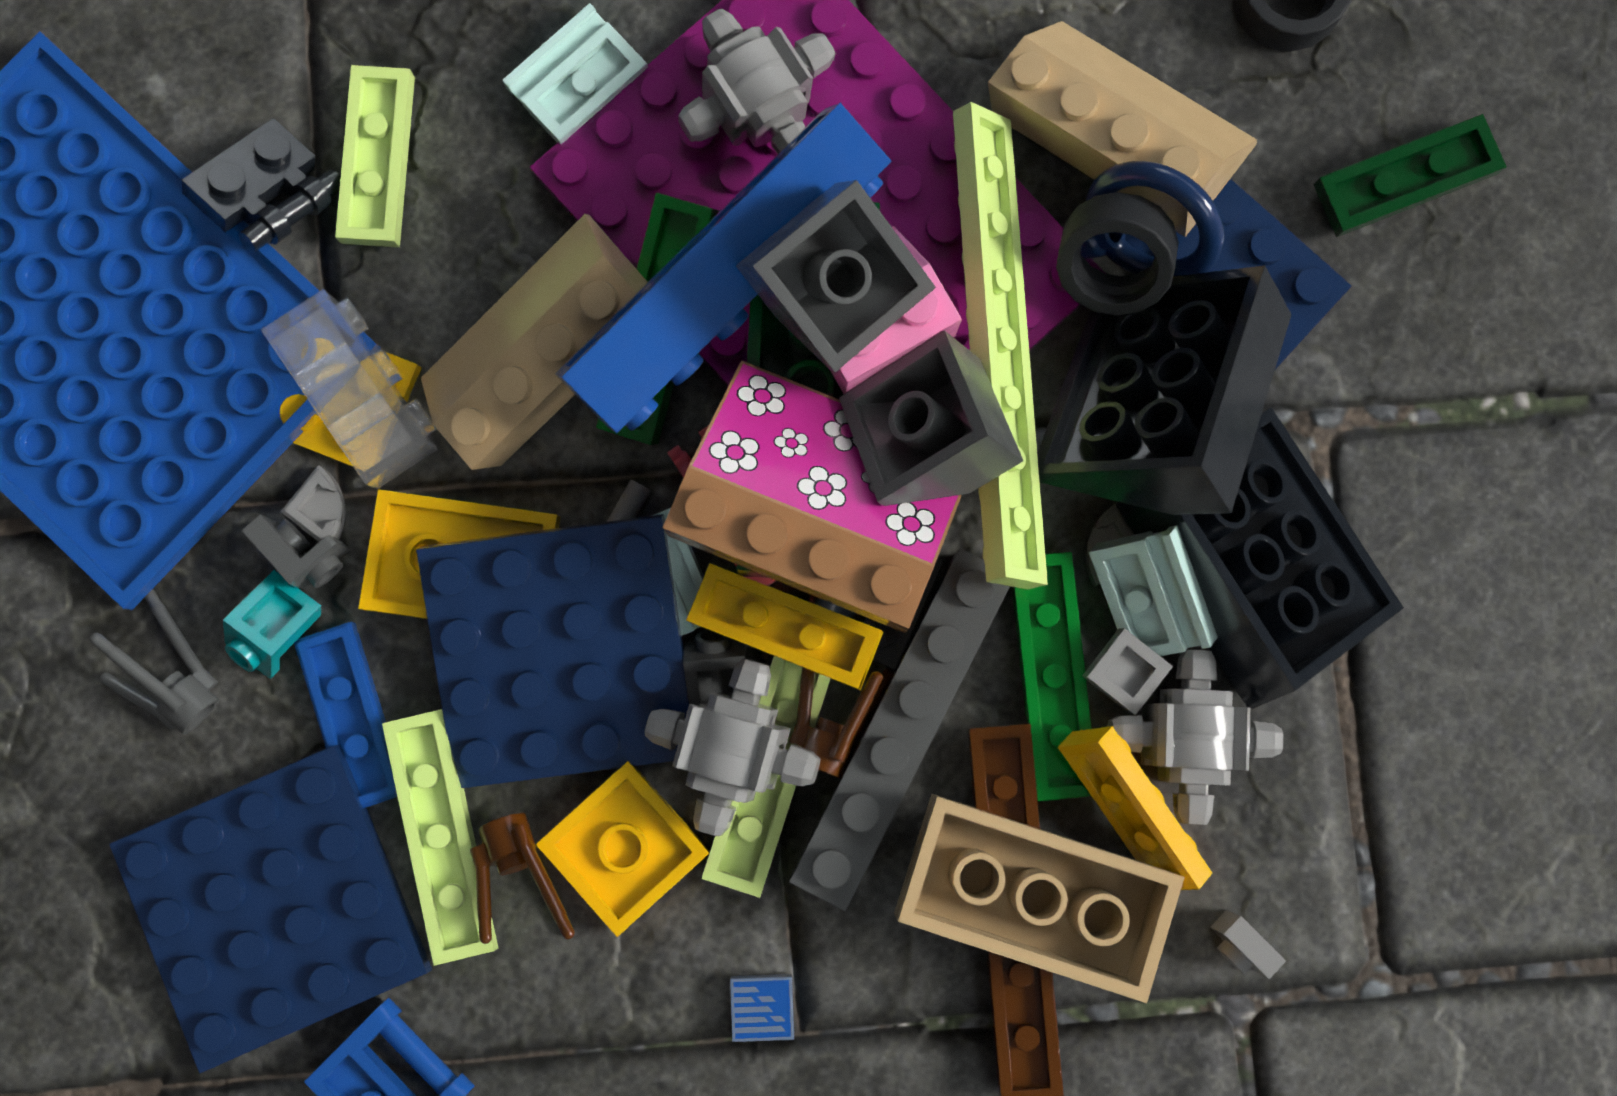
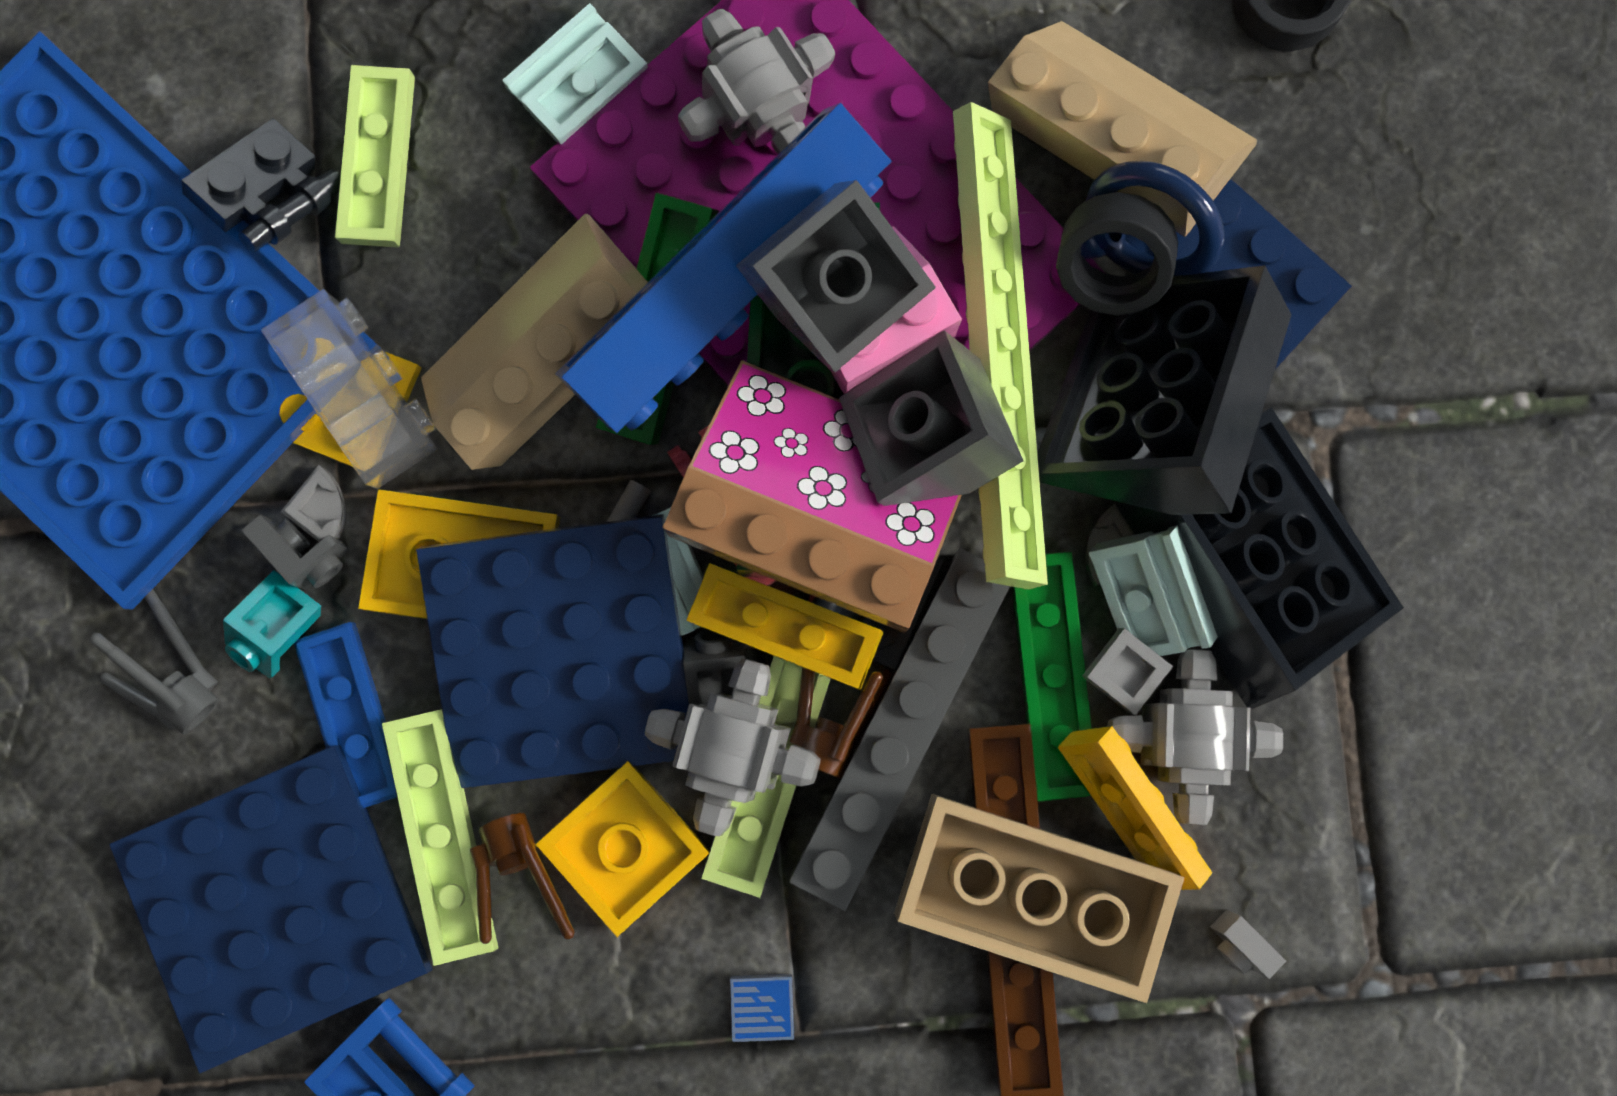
(1409, 175): dark green plate -> none

